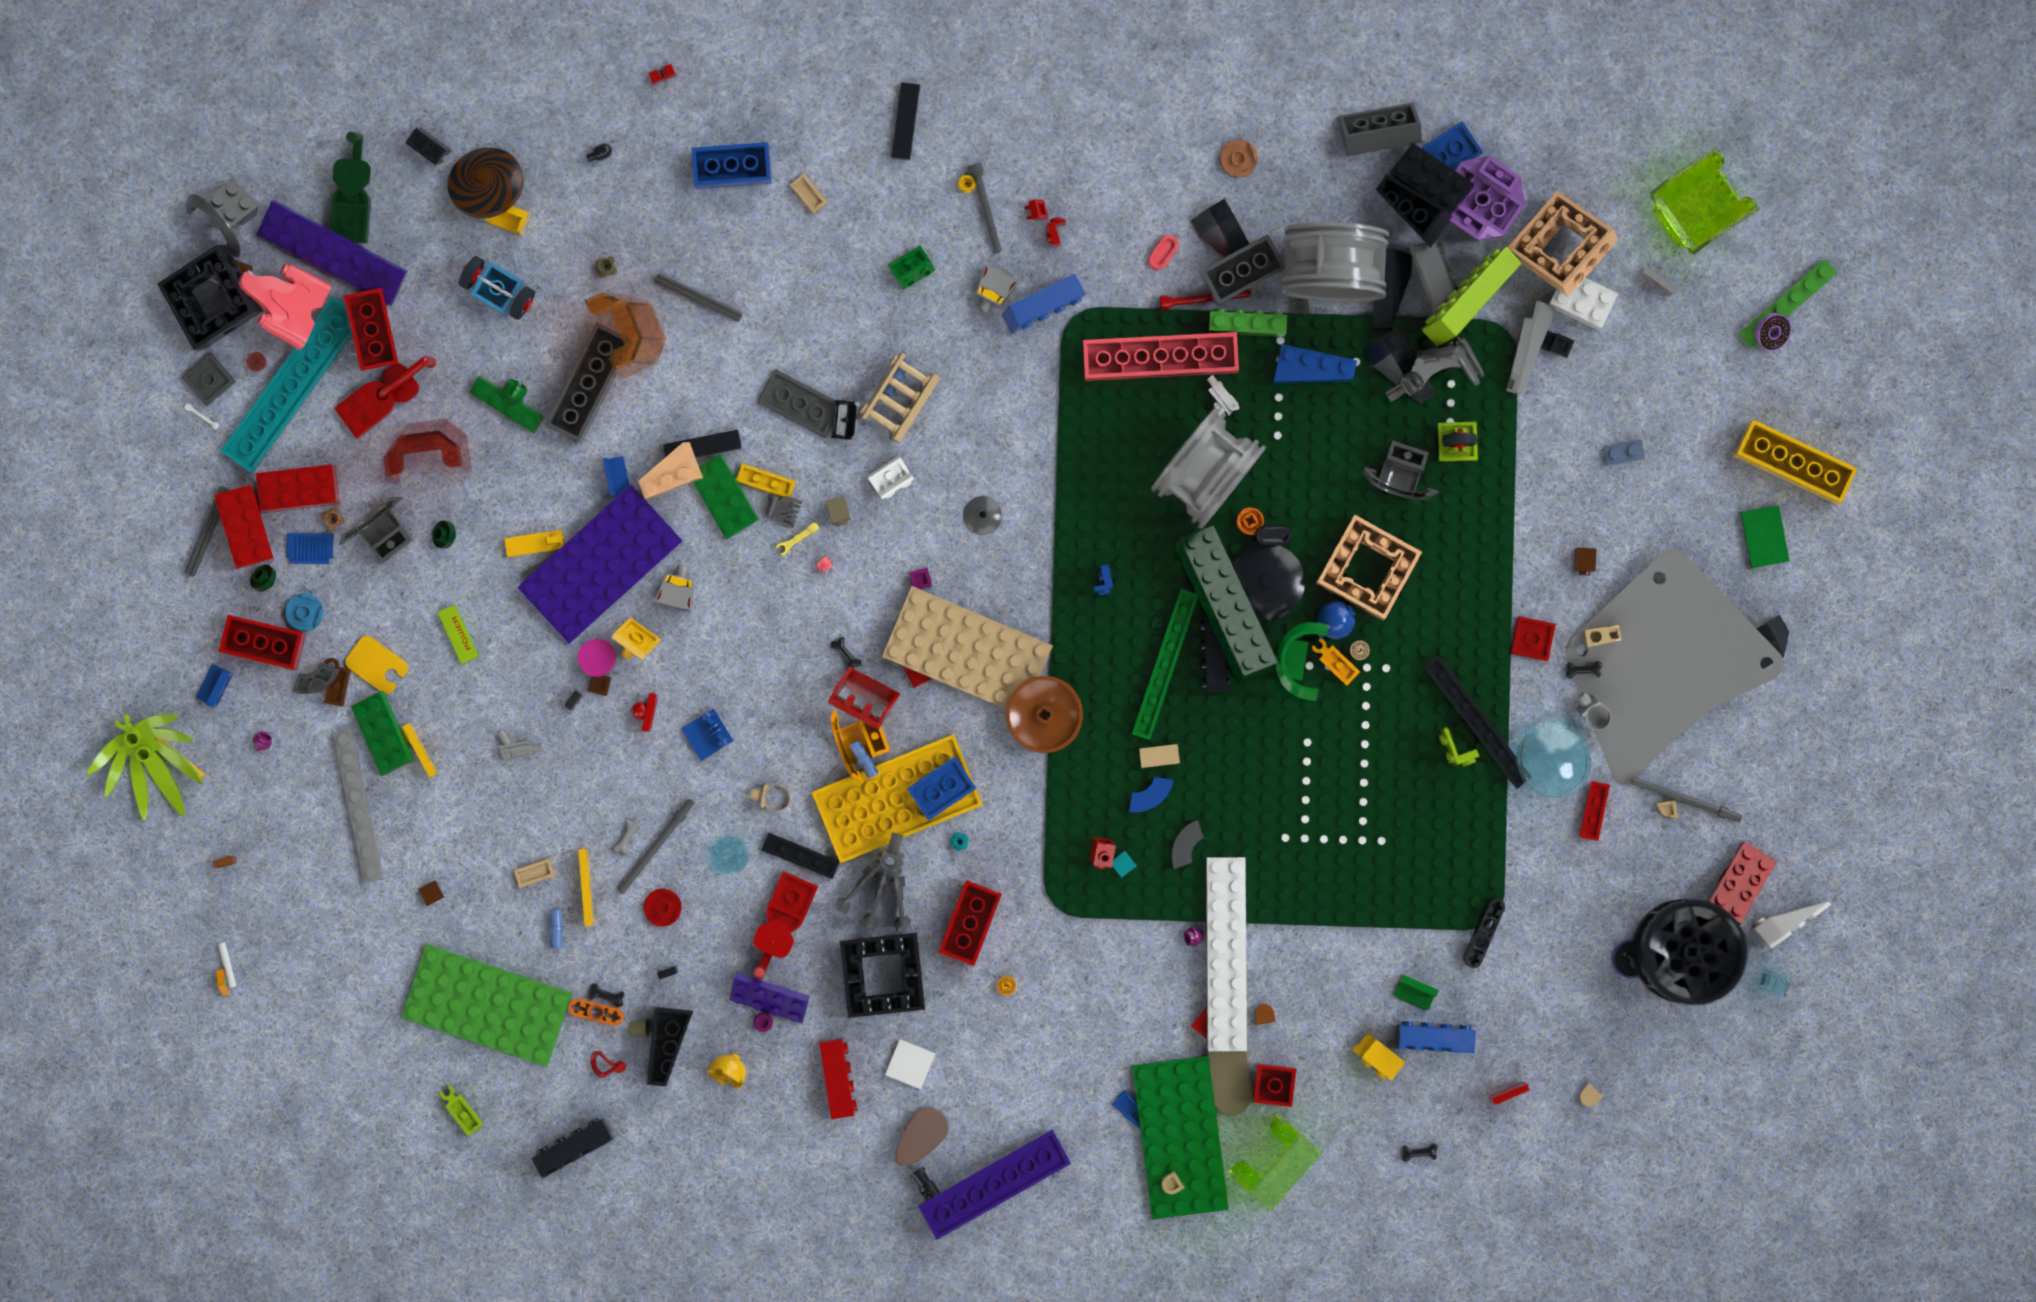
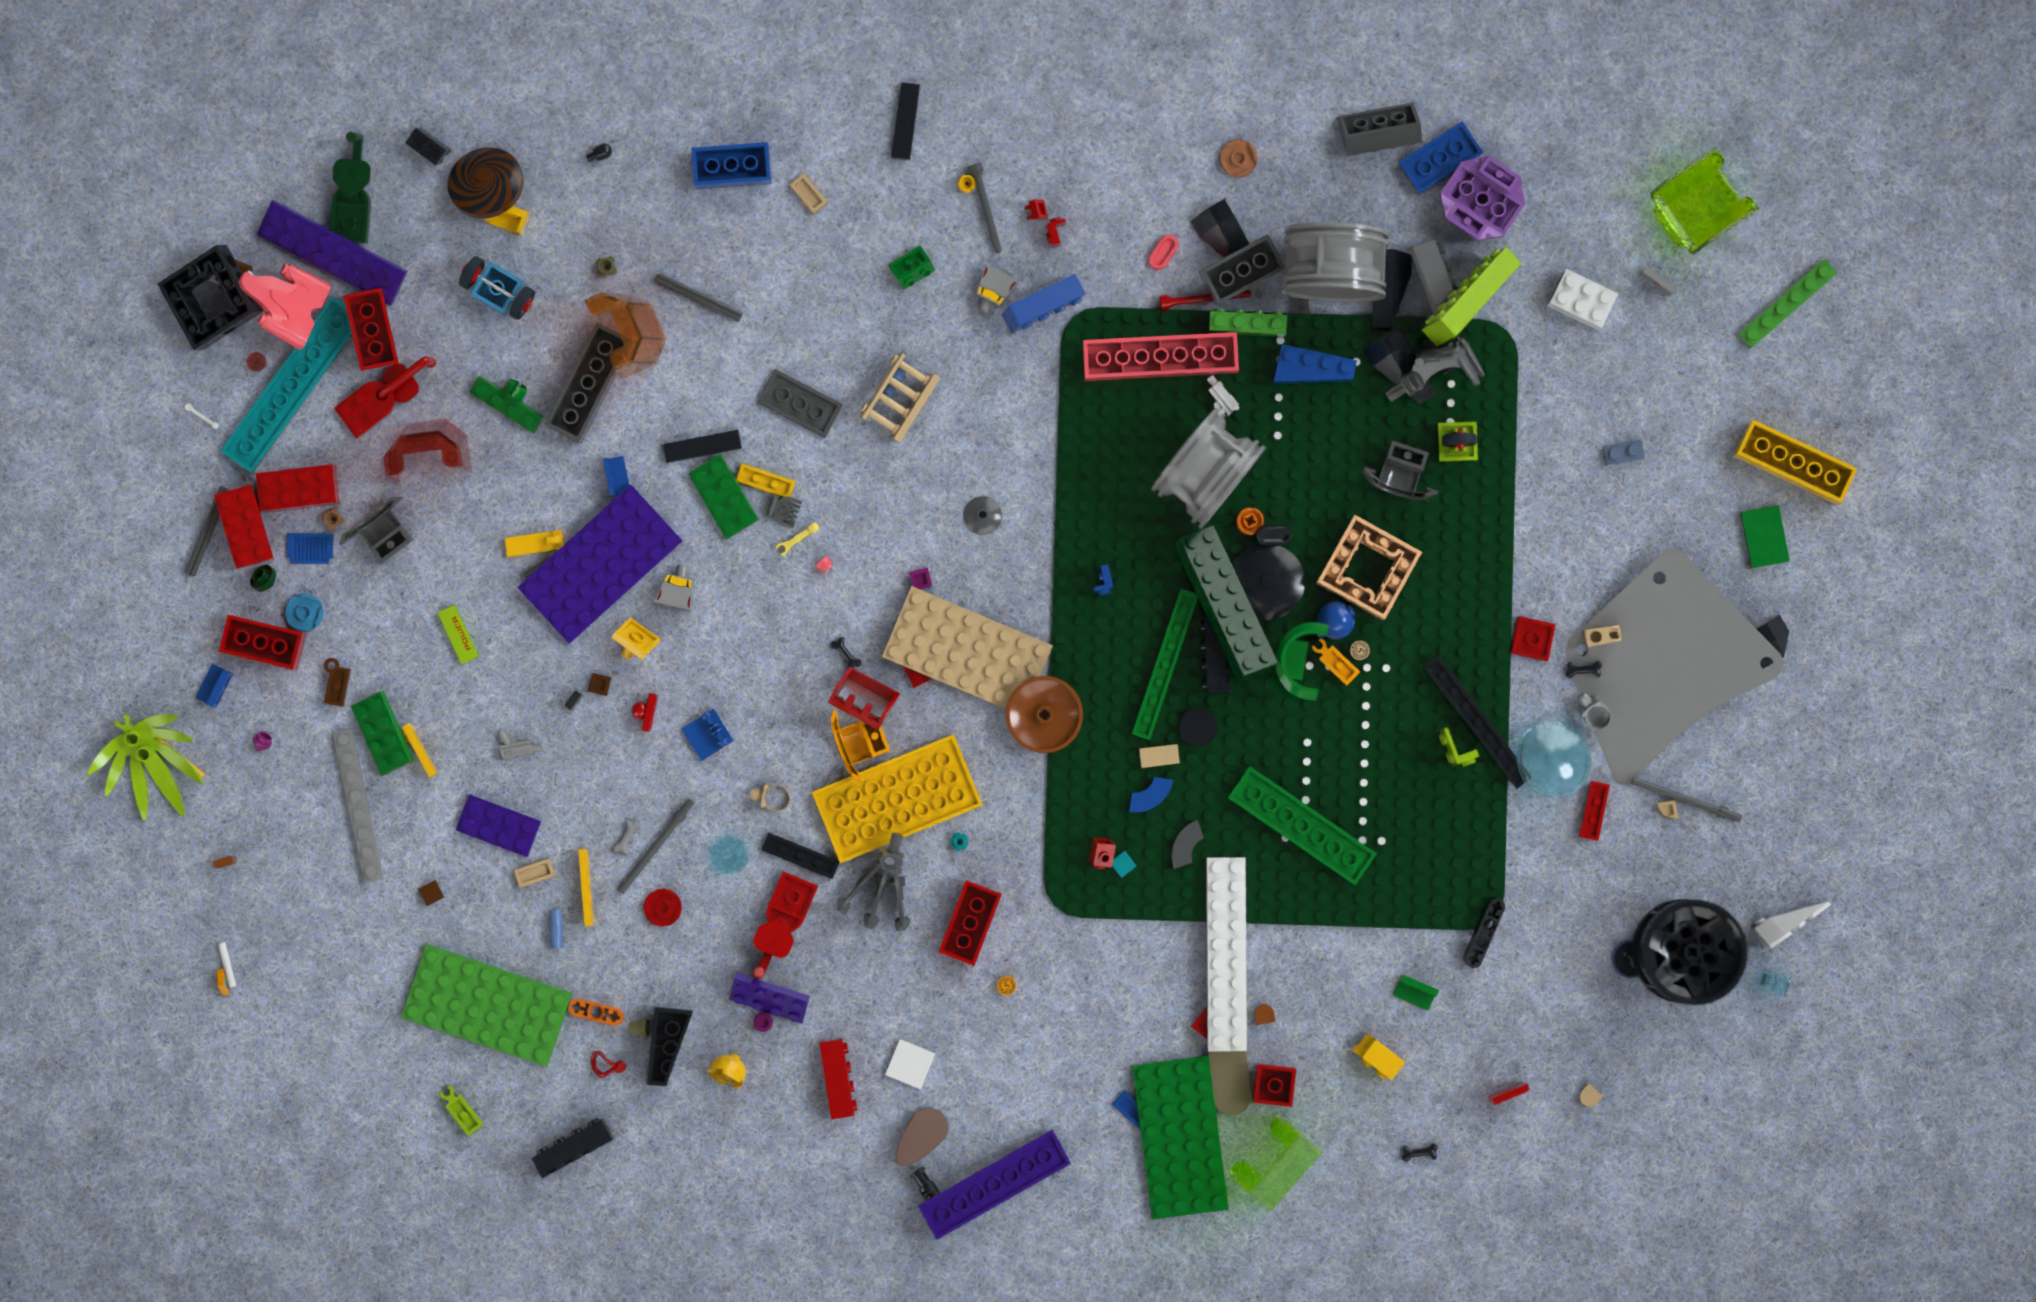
(208, 379): dark grey tile -> none
(226, 208): dark grey piece -> none
(316, 681): dark grey tile -> none
(372, 661): yellow piece -> none
(444, 534): dark green plate -> none
(498, 825): none -> dark purple plate
(597, 657): dark pink tile -> none
(597, 992): black piece -> none
(662, 75): red piece -> none
(667, 972): black tile -> none
(671, 473): light nougat wedge -> none
(838, 511): dark tan brick -> none
(845, 420): black hinge -> none
(861, 1005): black brick -> none
(863, 759): medium blue pin -> none
(890, 478): white bracket -> none
(941, 788): blue plate -> none
(1171, 1183): tan tile -> none
(1193, 936): magenta plate -> none
(1198, 727): none -> black tile
(1302, 825): none -> green plate
(1415, 209): black wedge -> none
(1432, 178): black plate -> none
(1435, 1038): blue wedge -> none
(1528, 346): light grey wedge -> none
(1544, 226): light nougat brick -> none
(1557, 344): black slope -> none
(1585, 561): reddish brown brick -> none
(1742, 881): plate -> none
(1781, 335): tile -> none

